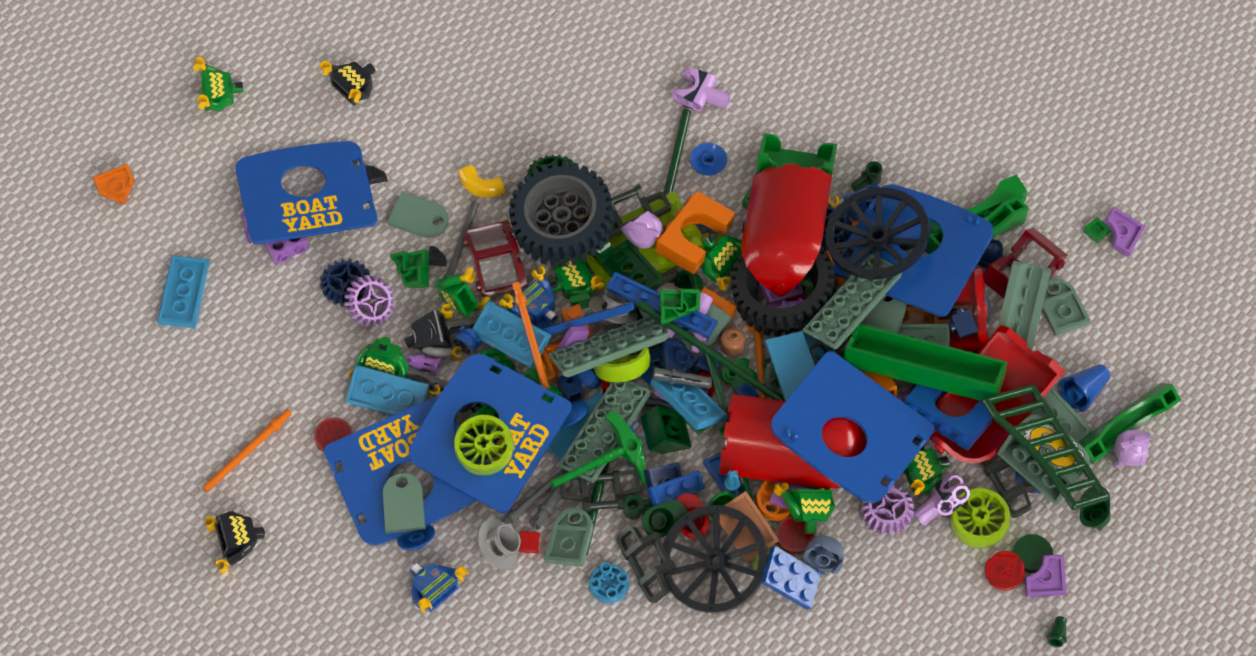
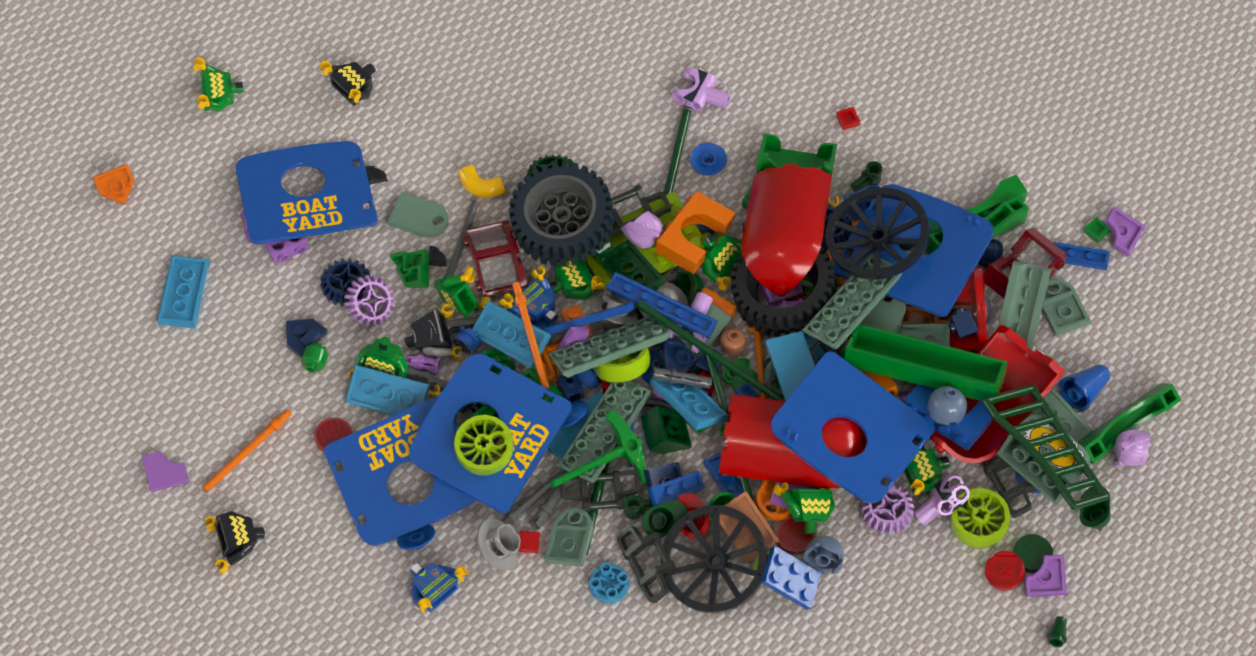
(162, 472): none -> medium lavender tile
(302, 333): none -> dark blue plate
(314, 357): none -> green head
(403, 506): sand green tile -> none
(581, 299): green tile -> none
(678, 304): green slope -> none
(732, 482): dark azure axle -> none
(848, 118): none -> red tile
(947, 405): none -> sand blue cylinder
(1085, 256): none -> blue tile

